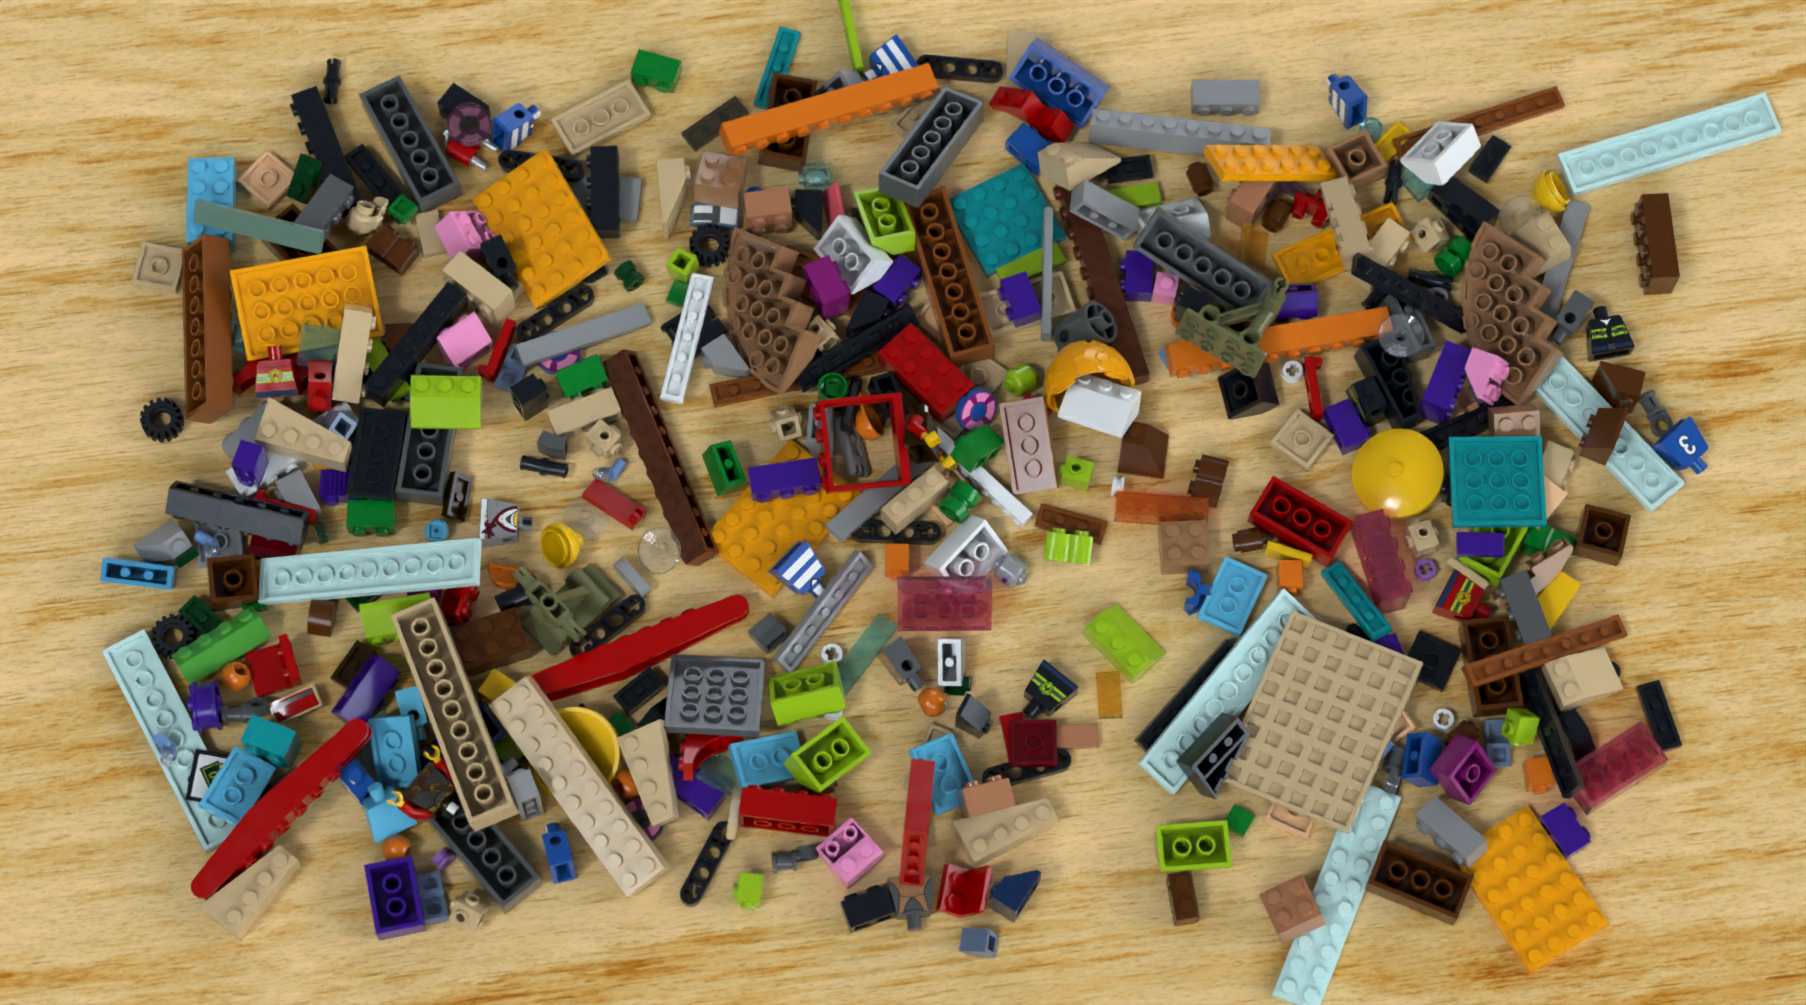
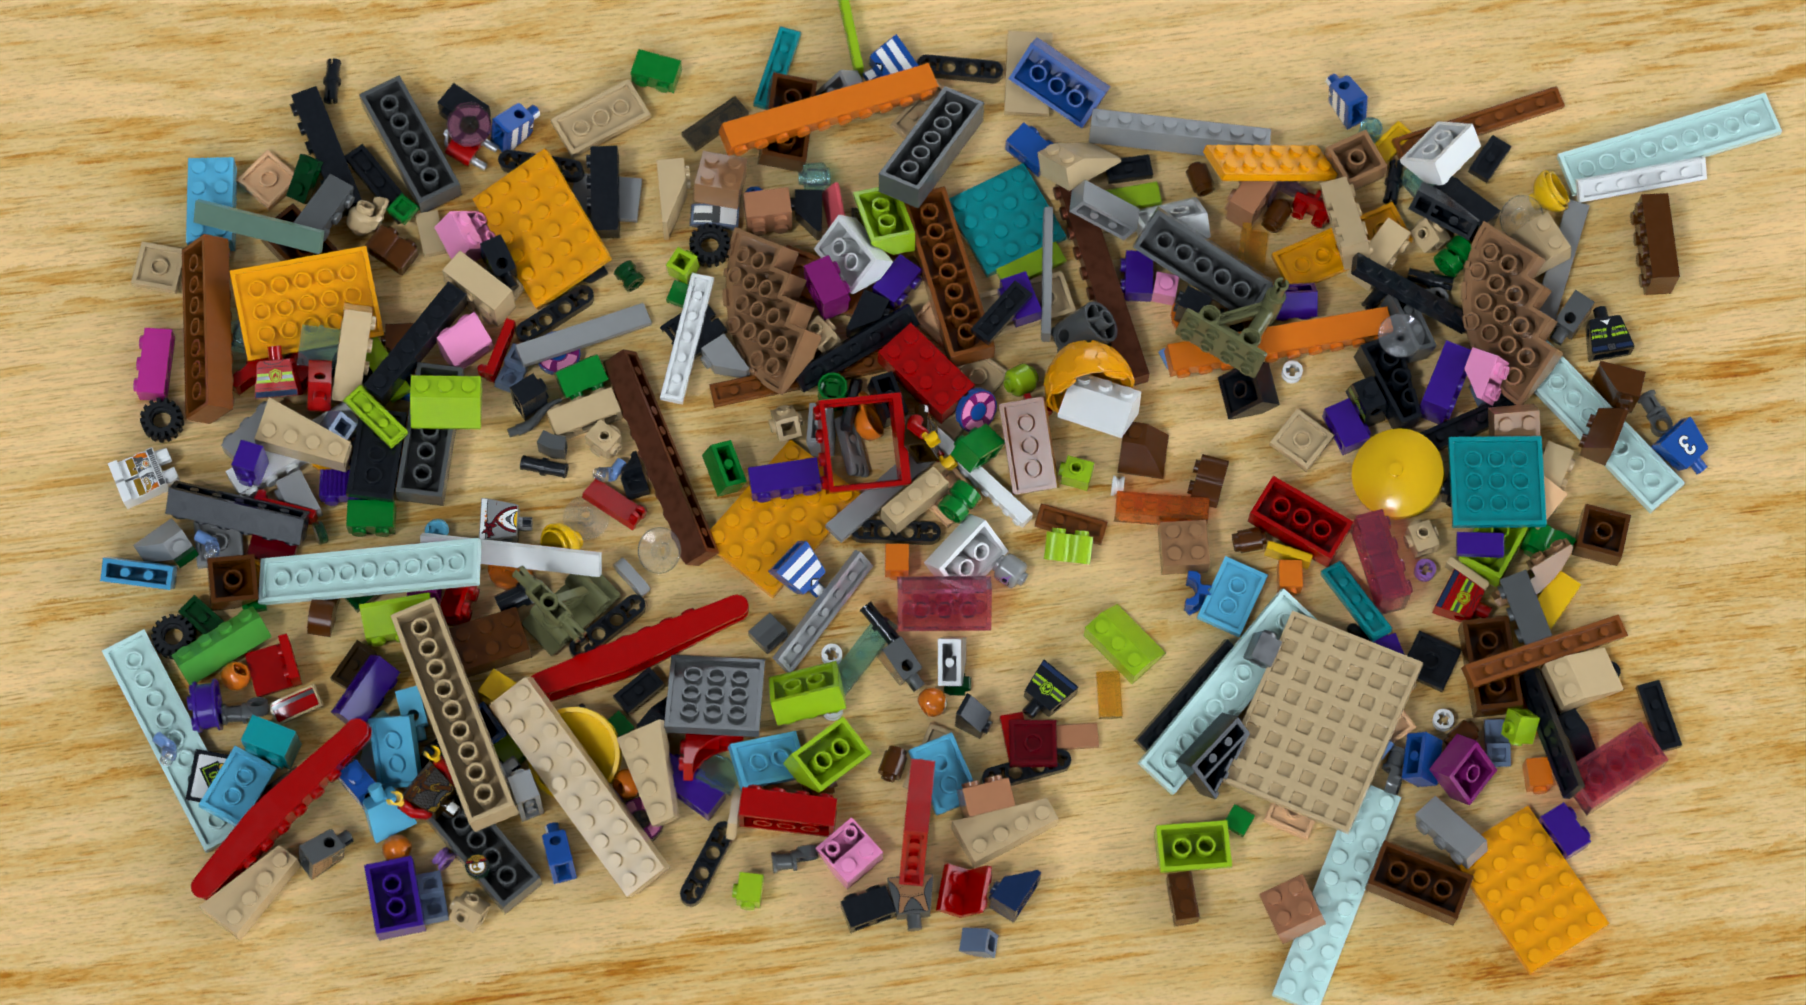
(142, 476): none -> white hips
(154, 364): none -> dark pink brick
(323, 852): none -> dark grey torso
(375, 416): none -> lime tile
(457, 497): dark brown plate -> none
(477, 866): none -> tile
(528, 425): none -> dark grey animal
(532, 556): none -> white tile
(633, 478): none -> black slope
(879, 623): none -> black pin
(892, 764): none -> reddish brown brick
(1001, 312): none -> black plate
(1025, 105): red arch -> none
(1225, 97): light grey brick -> none
(1262, 649): none -> flat silver brick
(1312, 388): red hinge -> none
(1443, 210): none -> black slope
(1465, 402): nougat piece -> none
(1641, 179): none -> white tile

